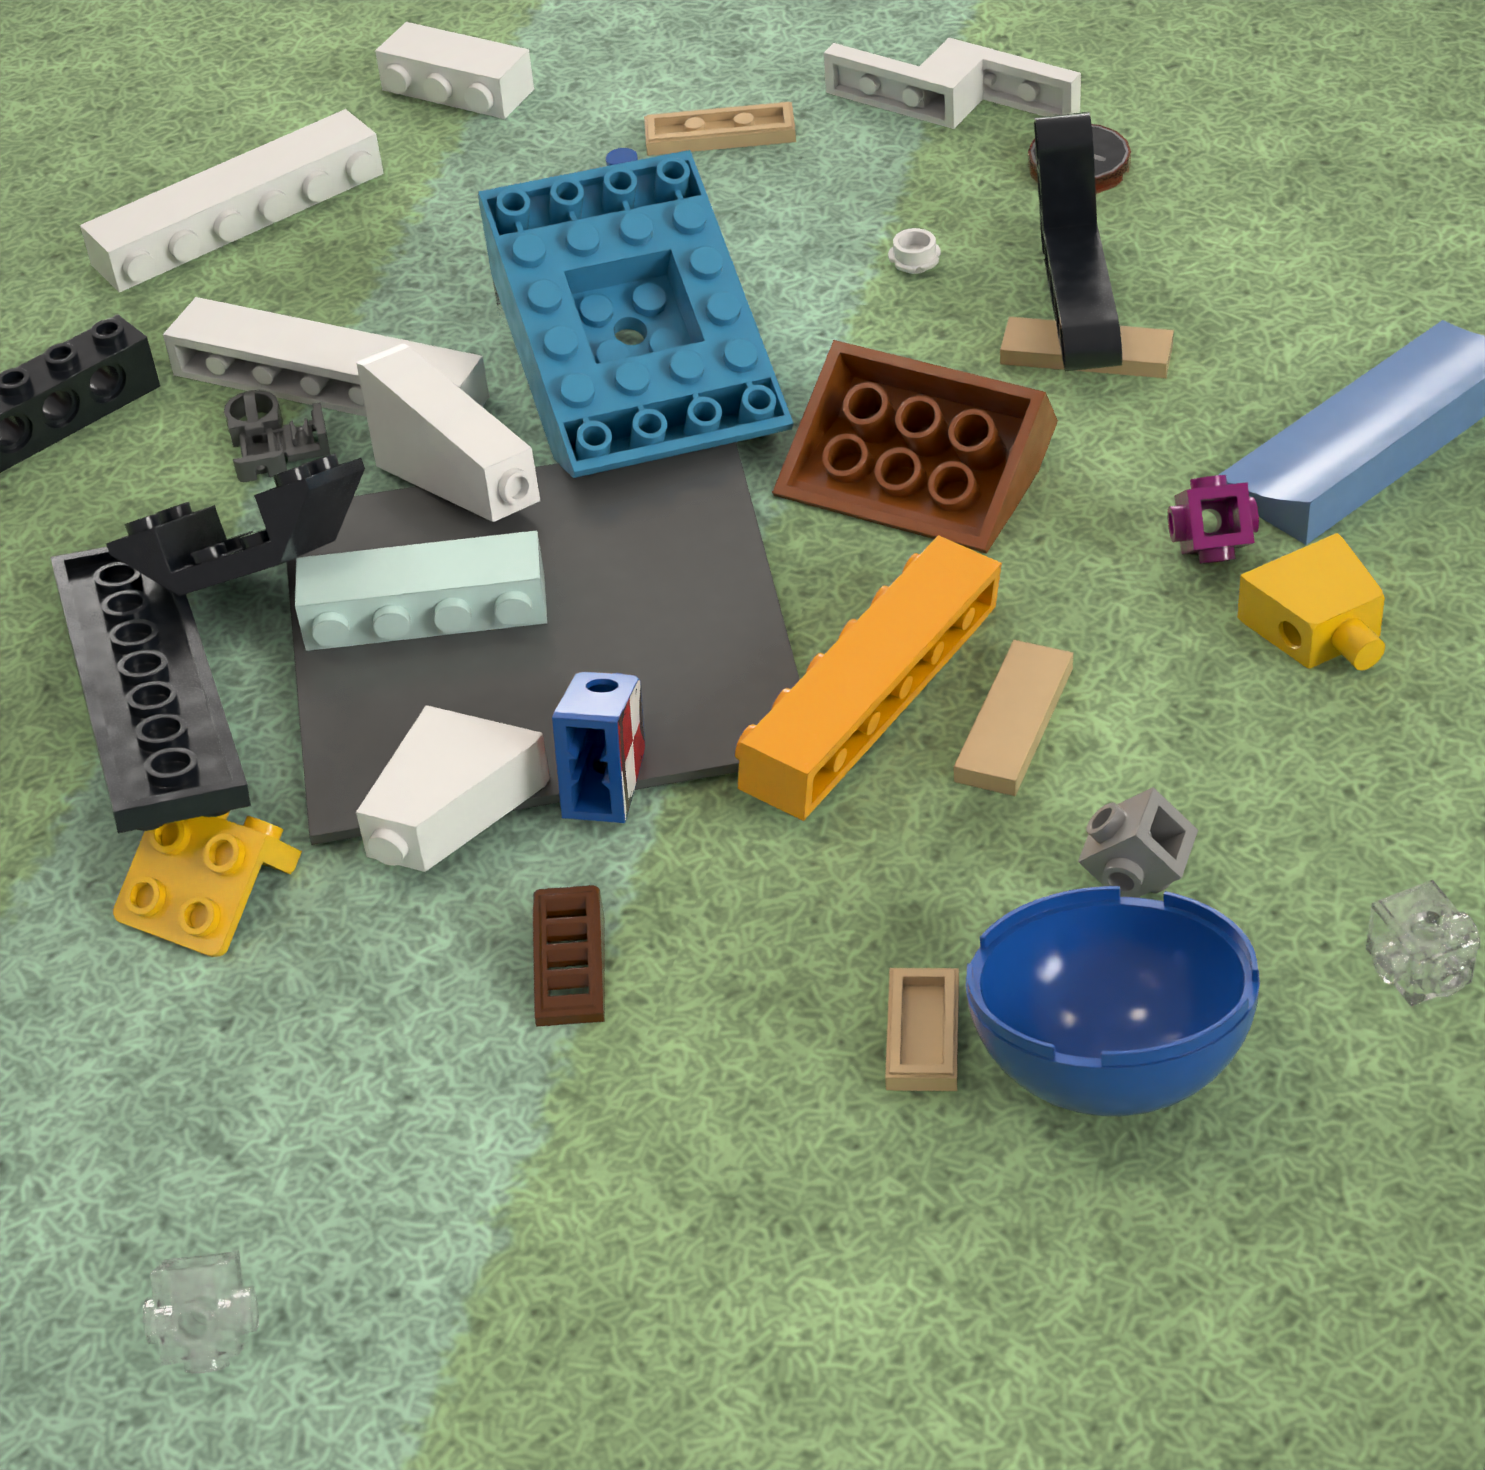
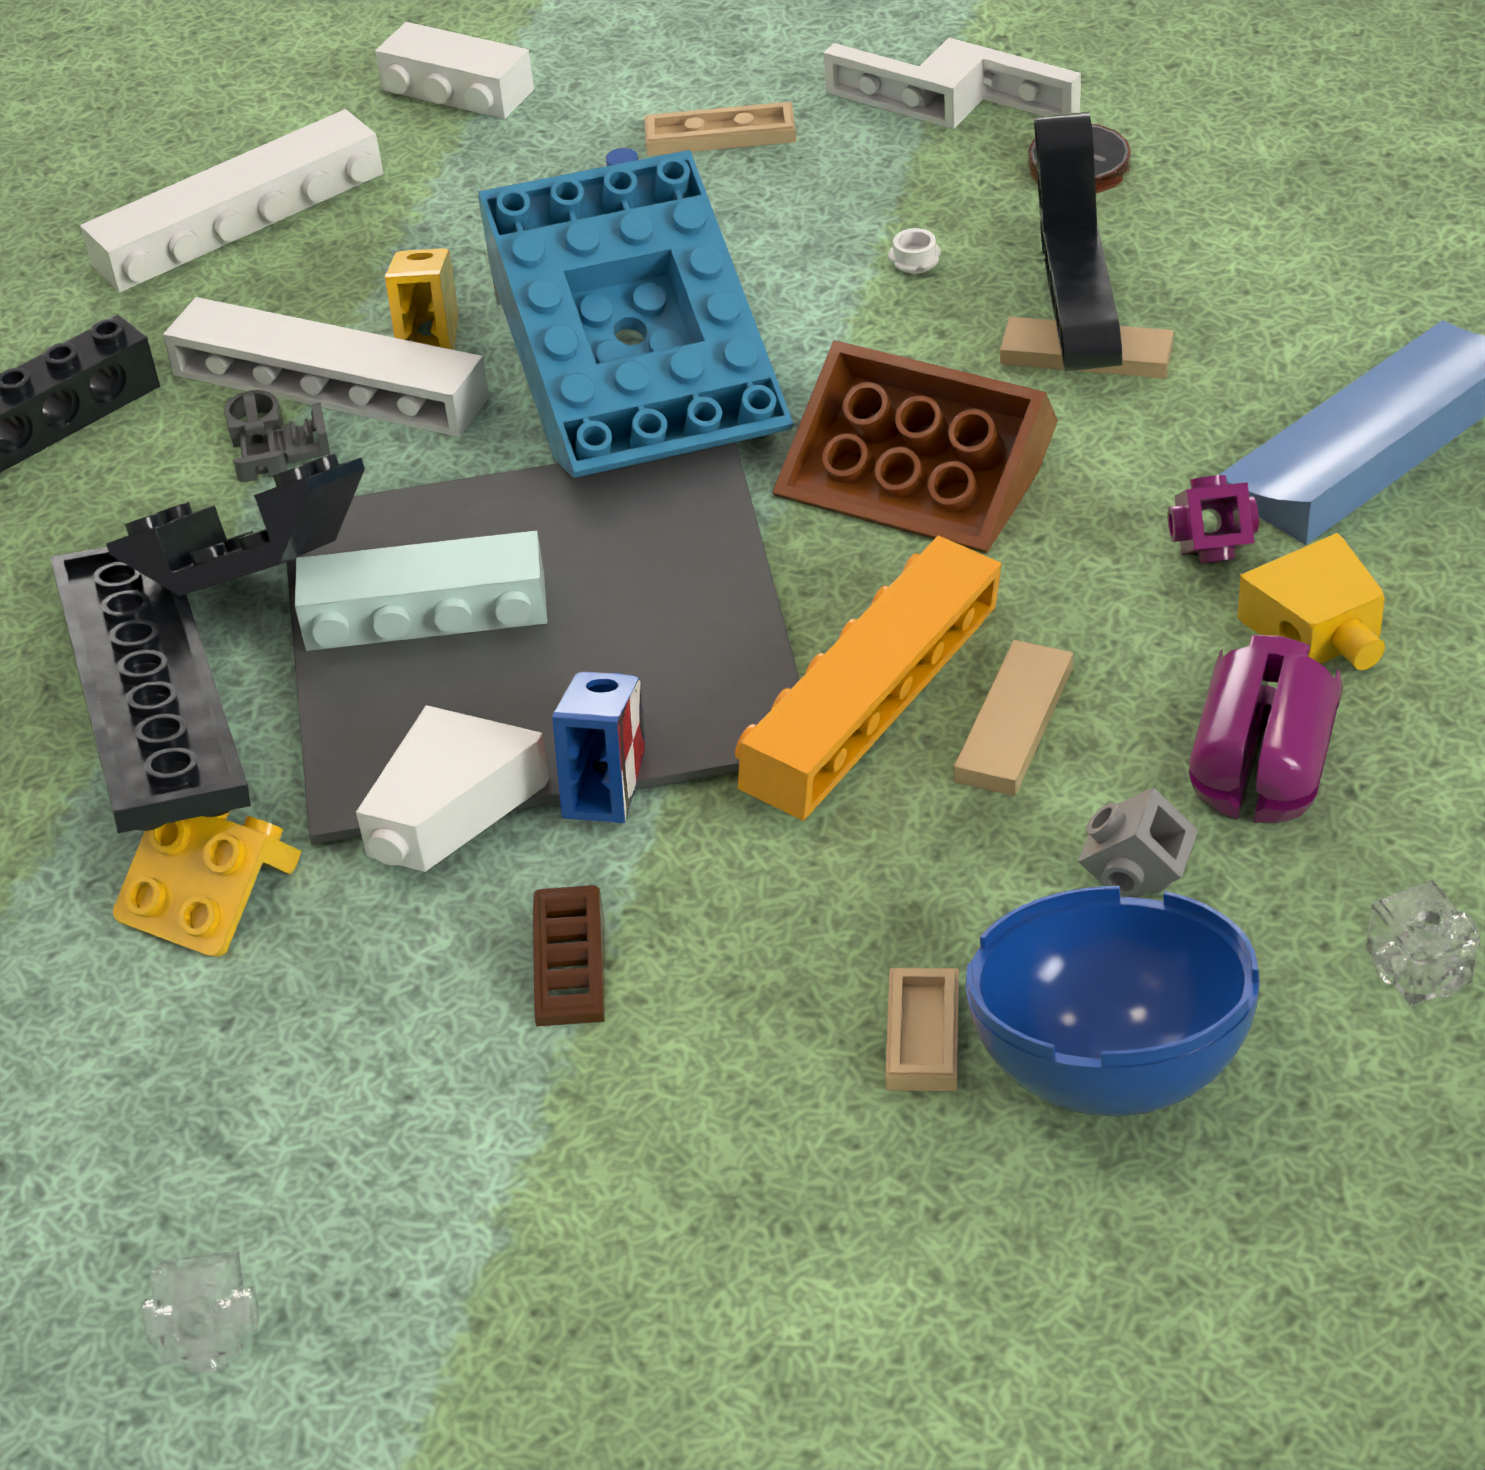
(423, 291): none -> yellow torso
(442, 437): white slope -> none
(1296, 737): none -> magenta cylinder

